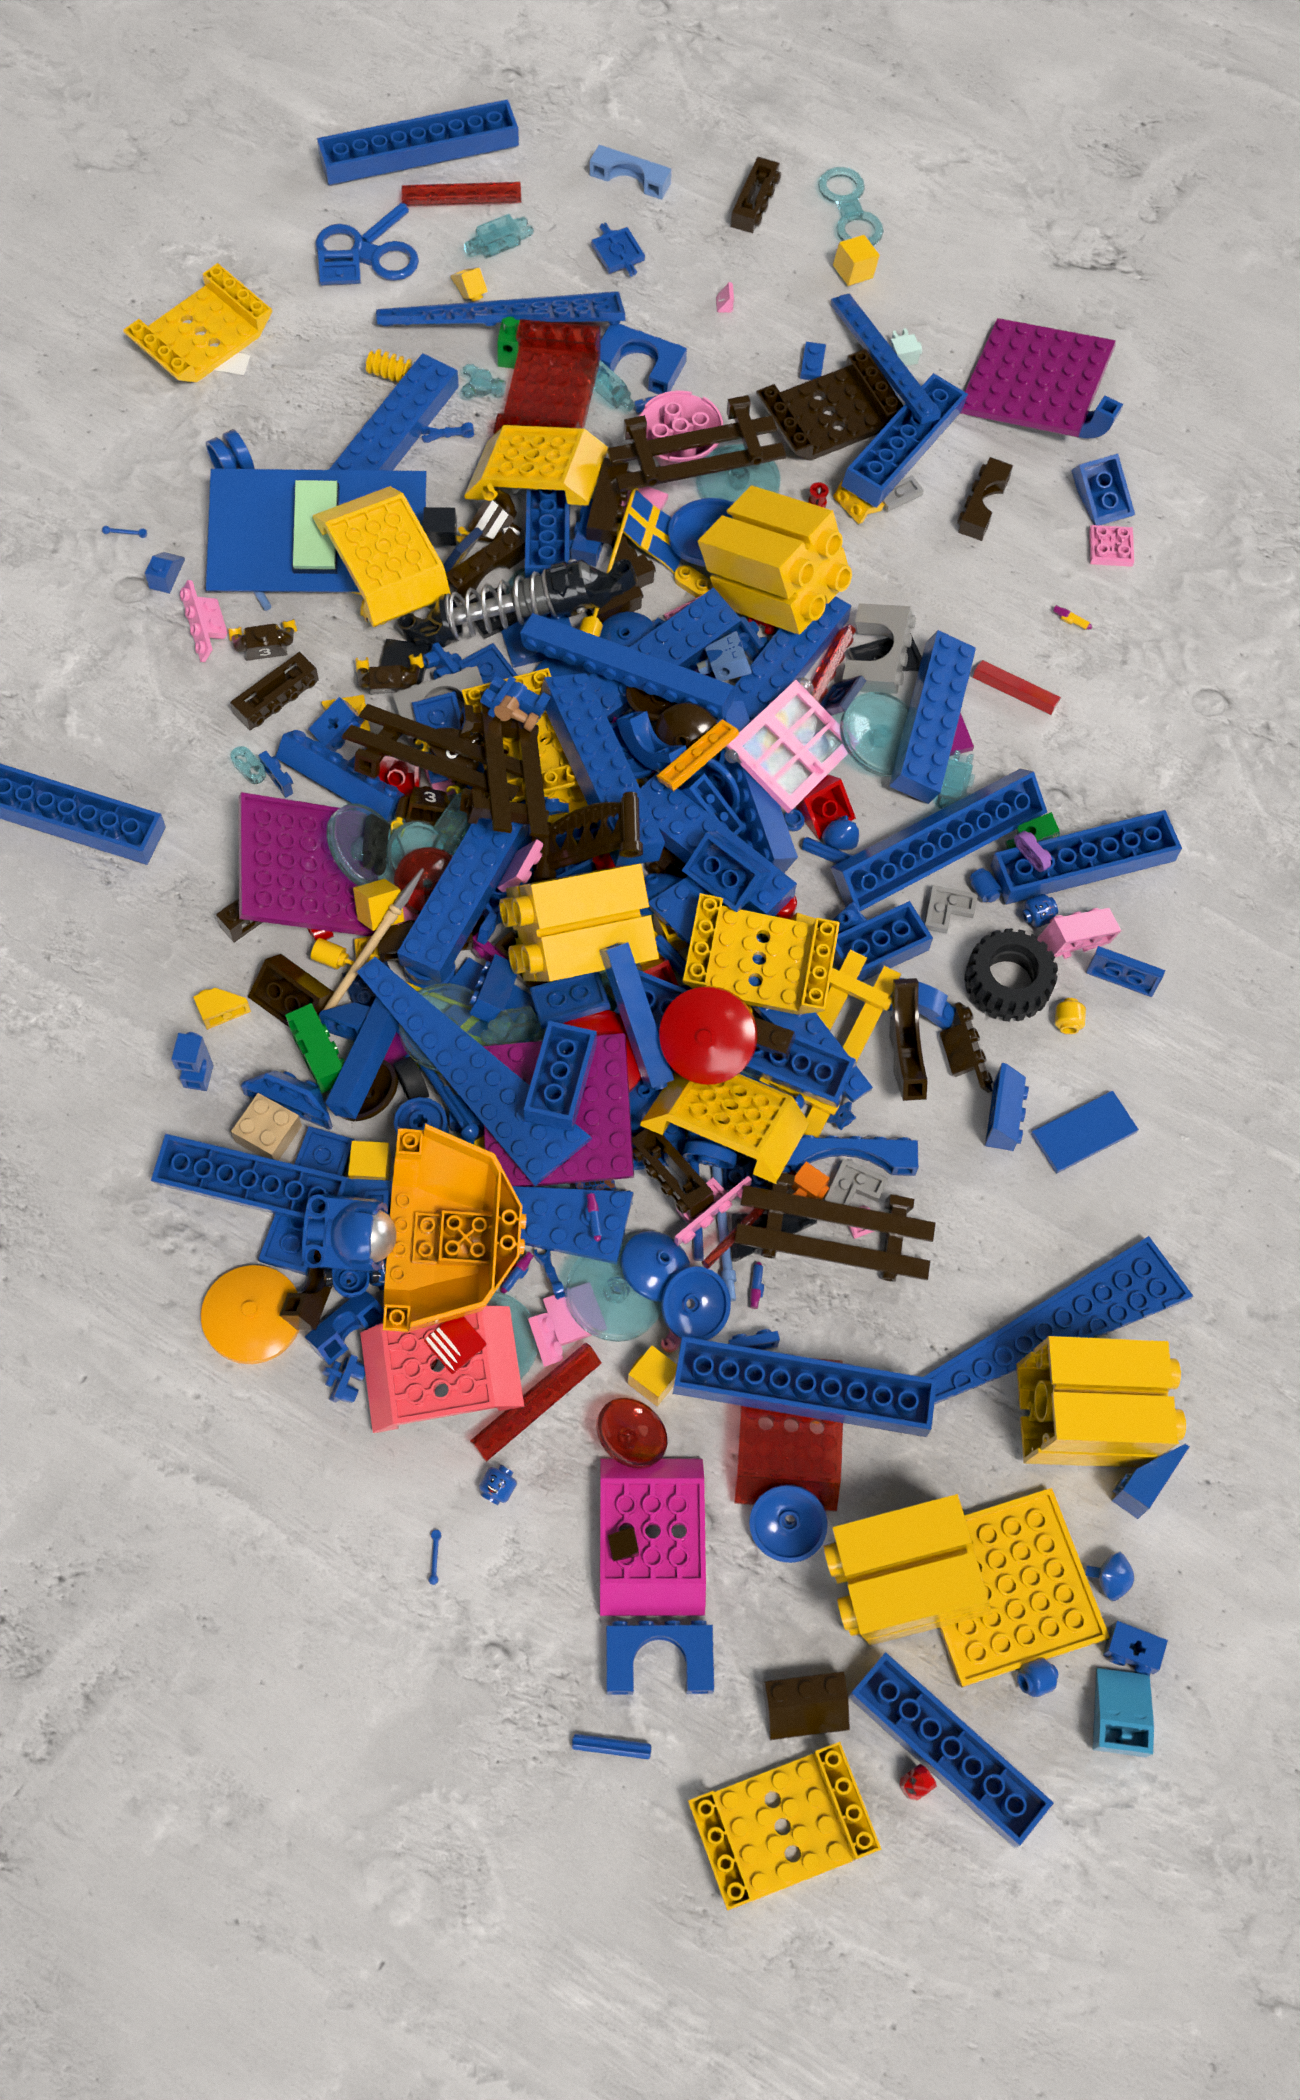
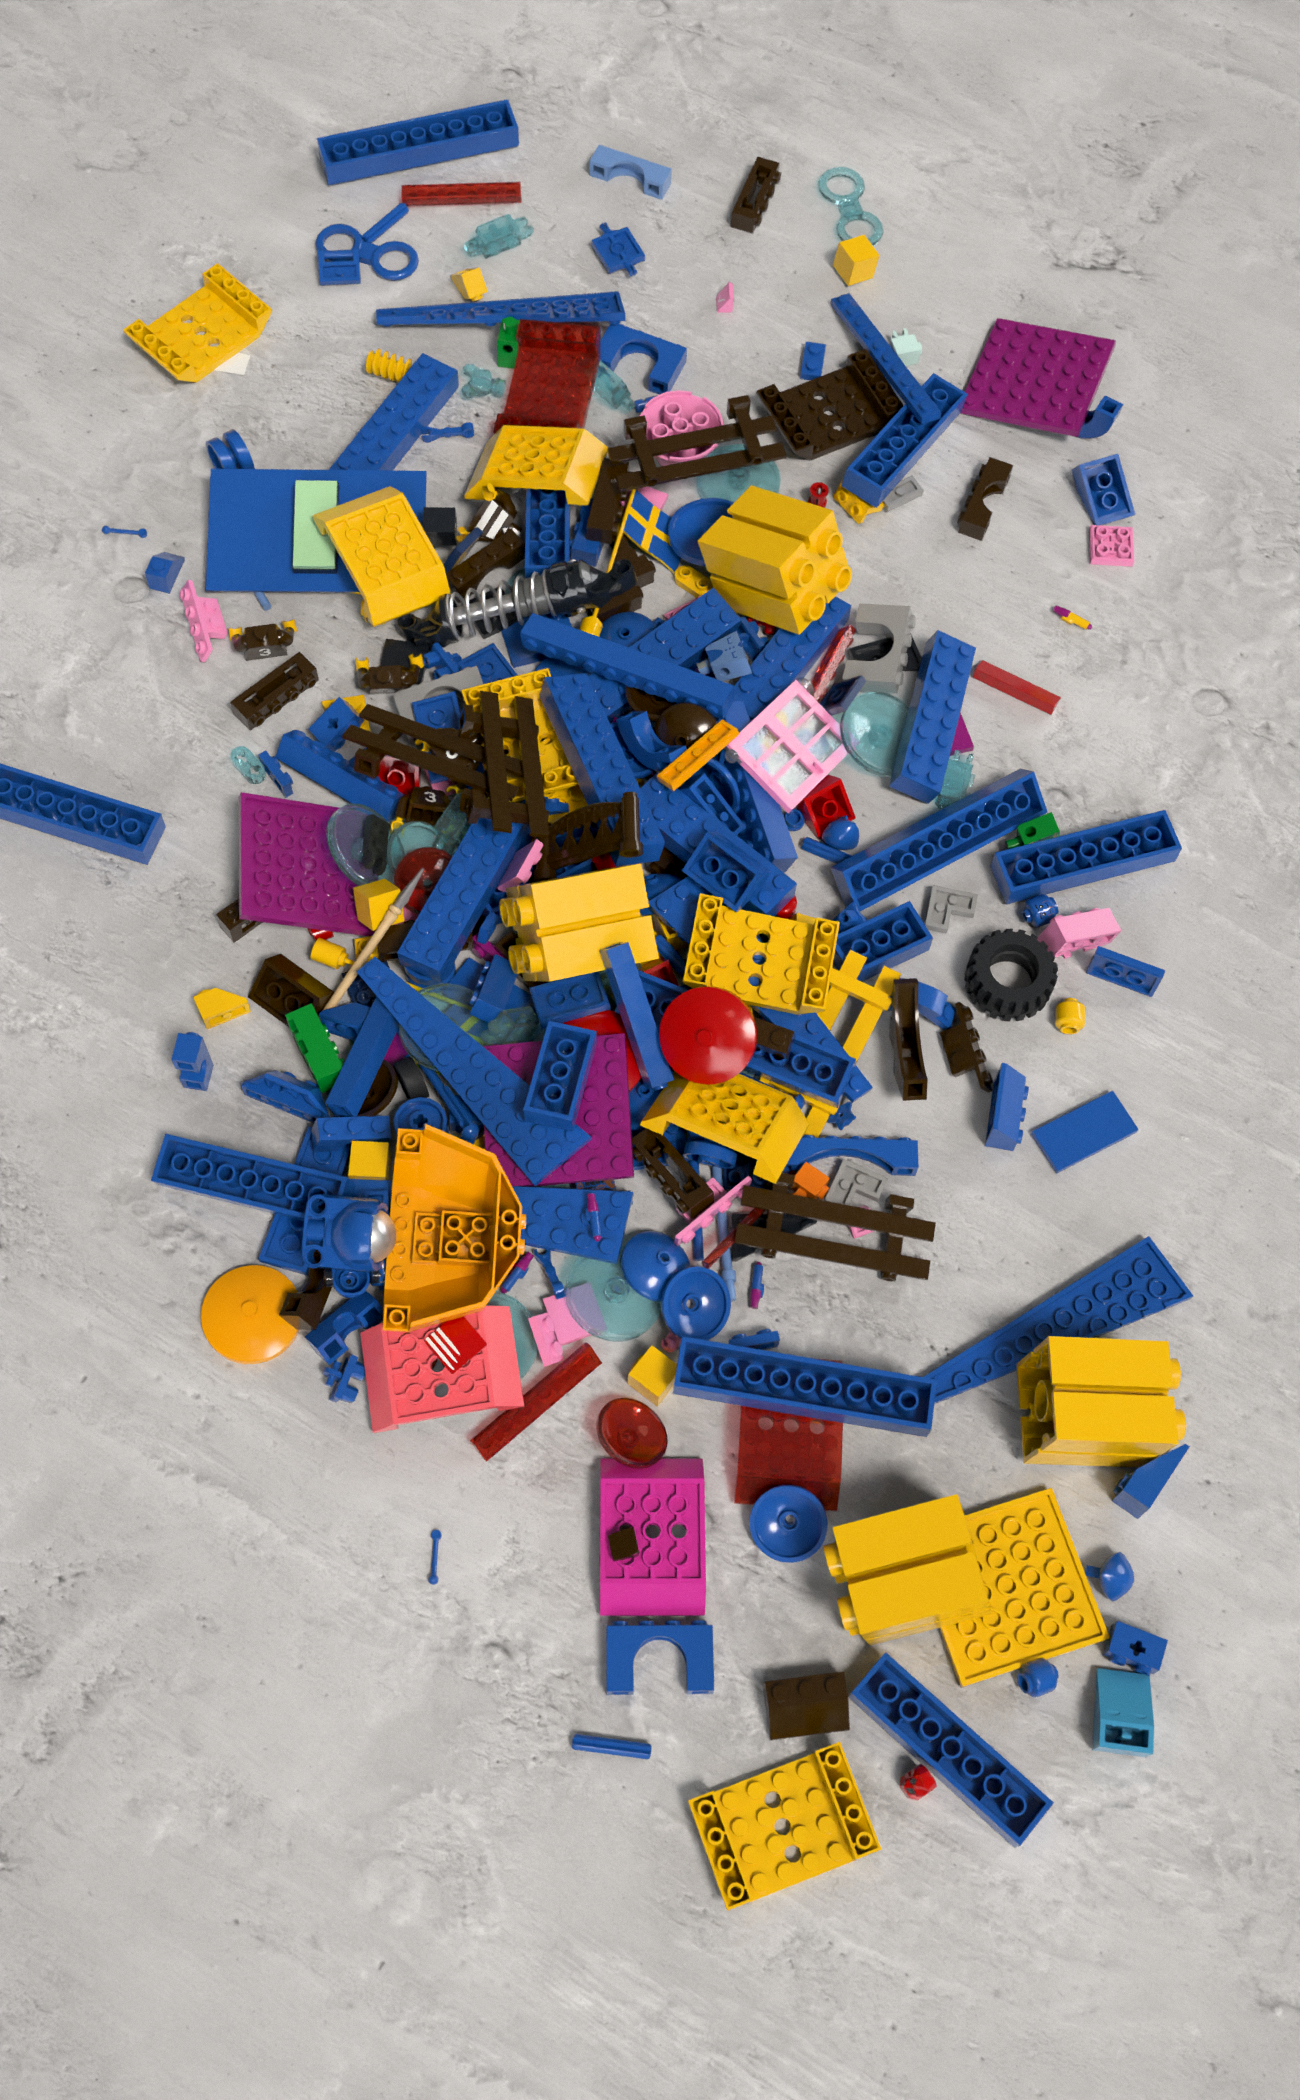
(266, 1128): tan brick -> none
(334, 1132): none -> blue arch
(497, 1484): blue head -> none
(515, 701): blue hips -> none
(985, 885): blue brick -> none
(1033, 851): medium lavender plate -> none

